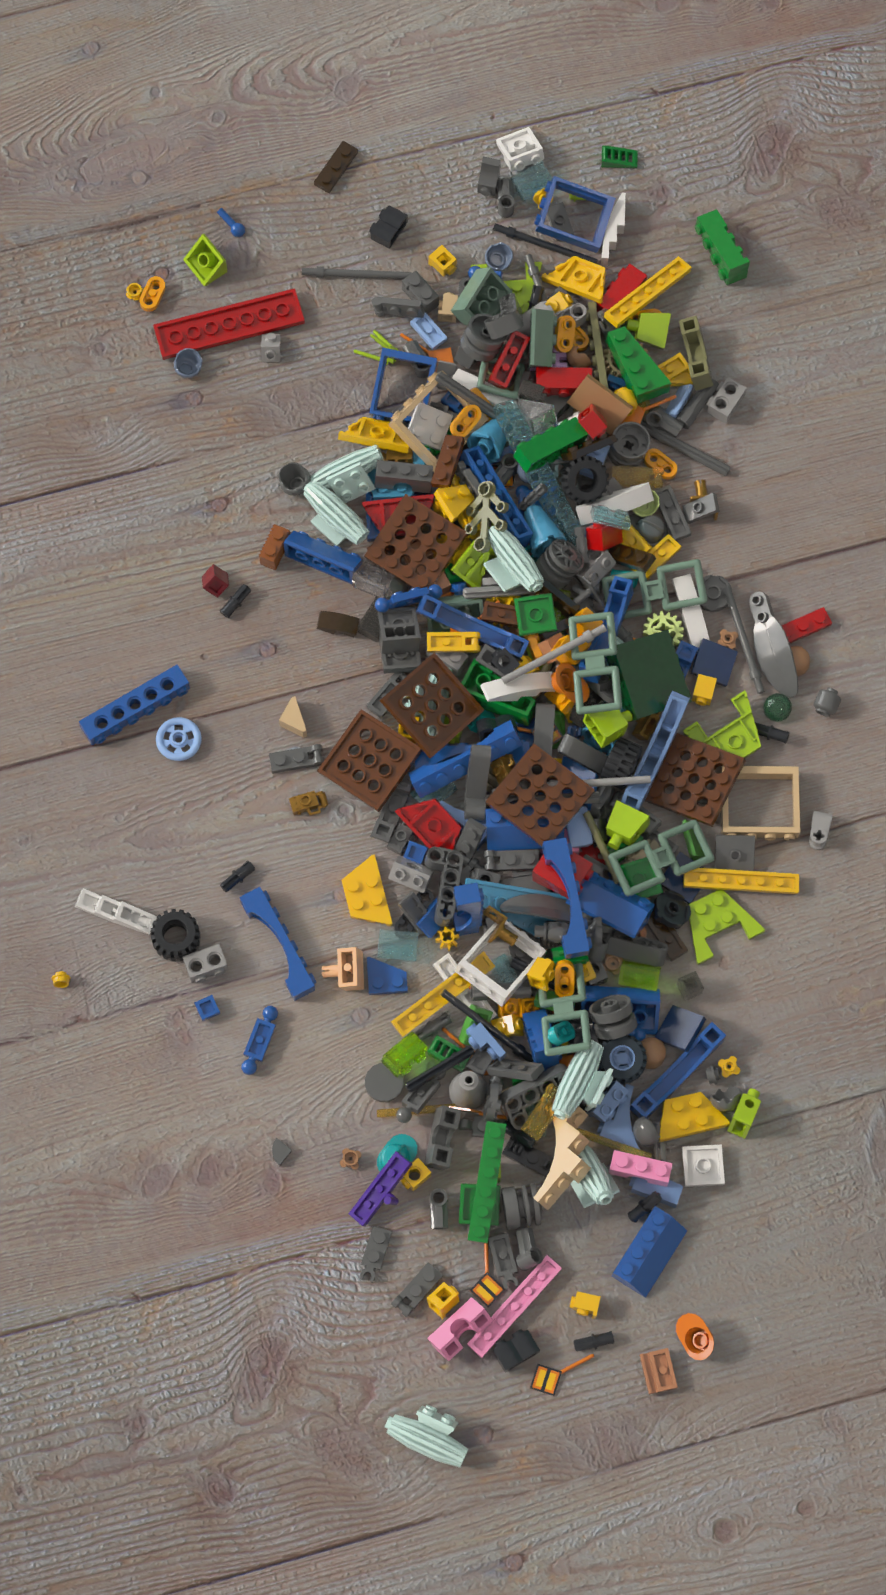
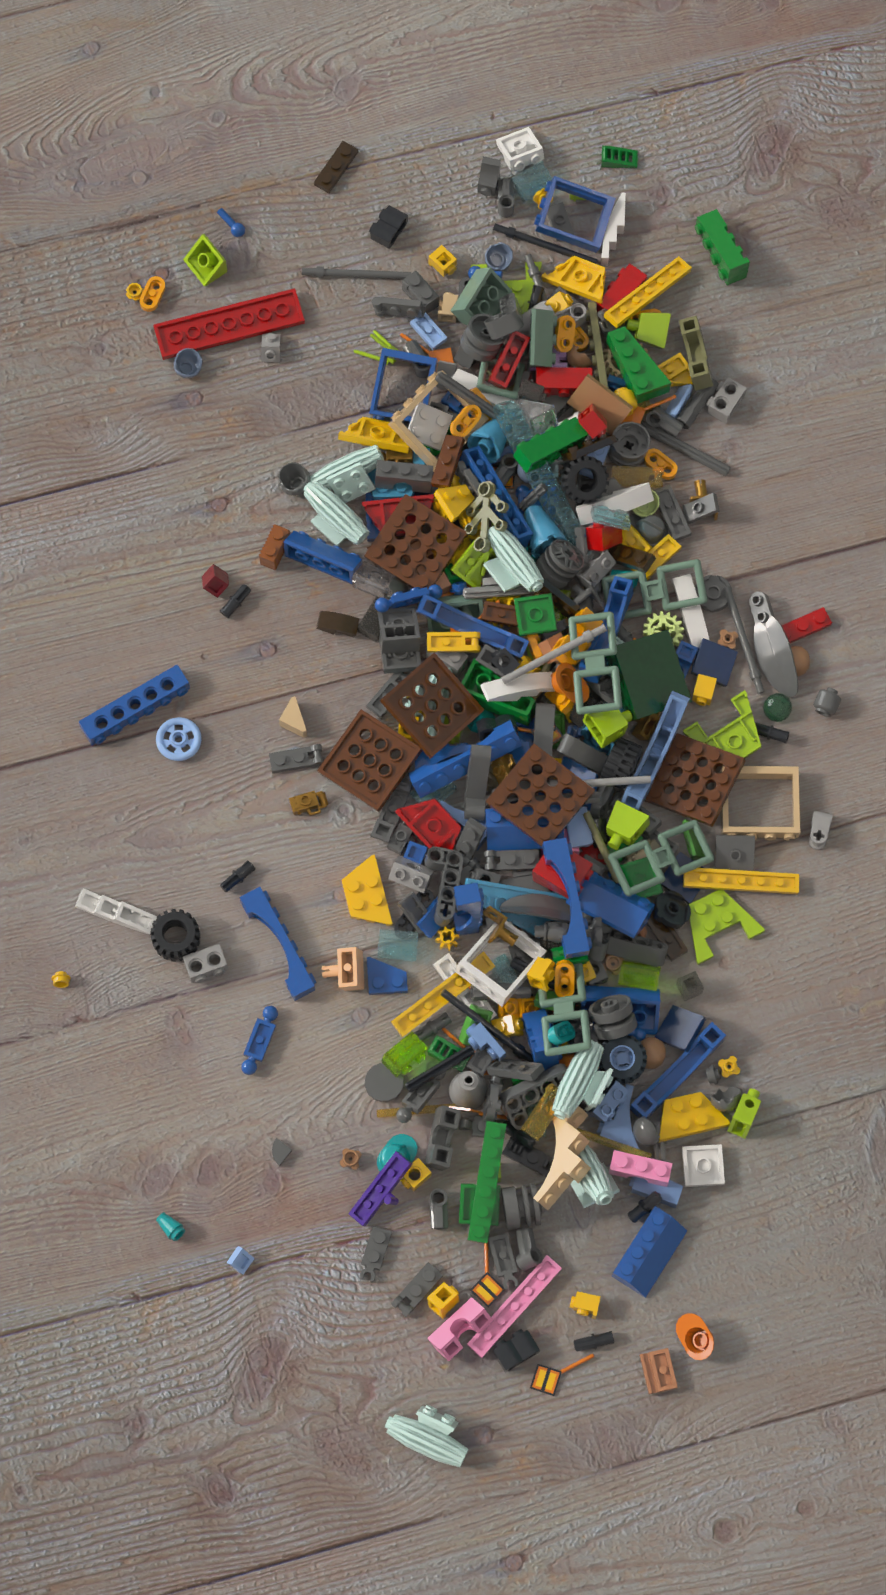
(172, 1228): none -> teal cone
(207, 1008): blue plate -> none
(240, 1260): none -> light blue plate

